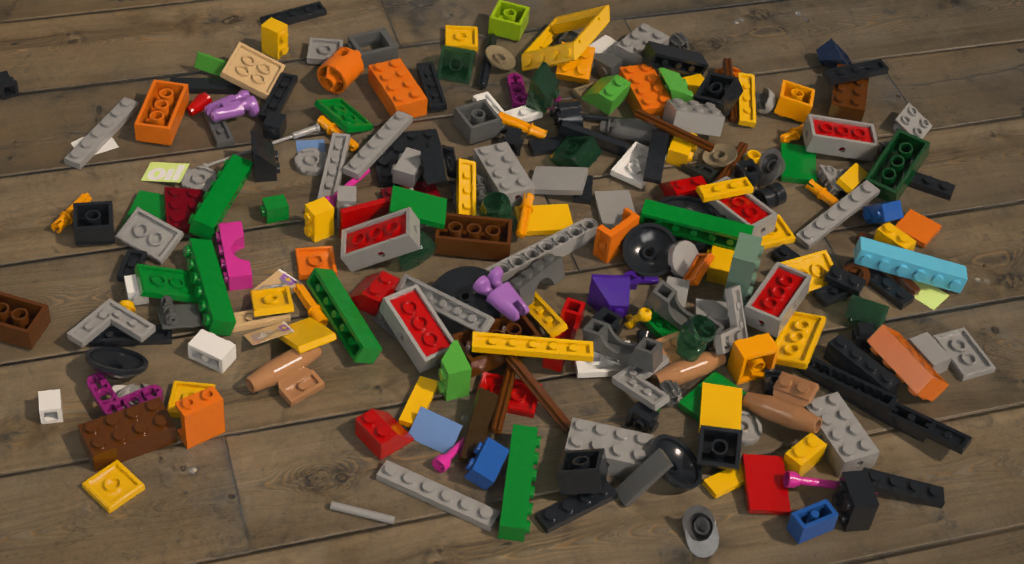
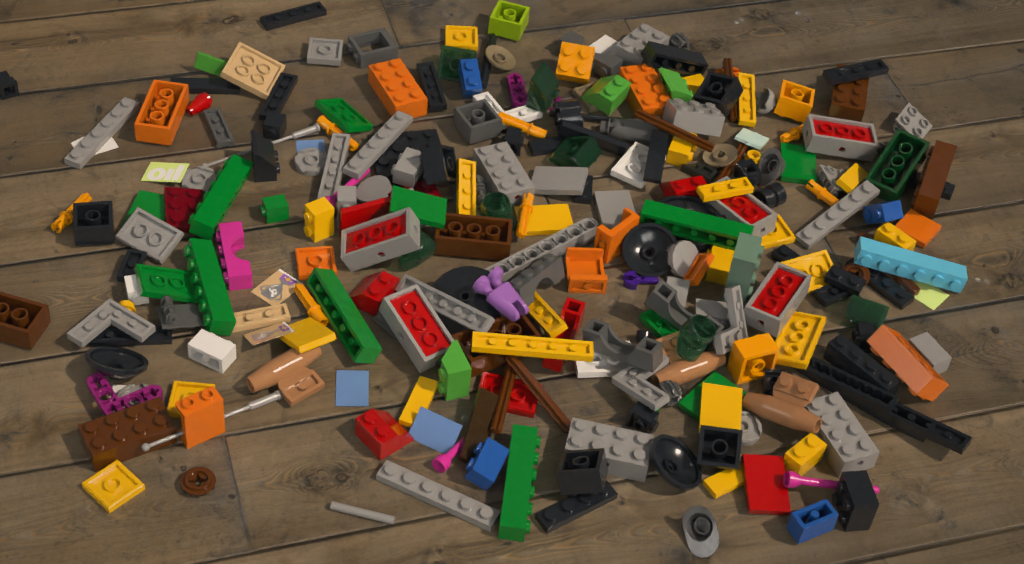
(50, 406): white brick -> none
(189, 478): none -> reddish brown gear
(232, 106): medium lavender piece -> none
(251, 405): none -> light grey piece
(271, 301): yellow tile -> none
(274, 38): yellow brick -> none
(340, 70): orange cylinder -> none
(352, 388): none -> medium blue sticker
(373, 189): none -> light grey tile
(469, 78): none -> blue brick
(585, 270): none -> orange panel
(592, 21): yellow window -> none
(609, 292): dark purple slope -> none
(611, 318): black brick -> none
(643, 314): yellow arm -> none
(643, 477): dark grey tile -> none
(751, 138): none -> light aqua piece
(832, 54): dark blue slope -> none
(906, 488): black plate -> none
(933, 178): none -> reddish brown brick
(967, 357): light grey tile -> none

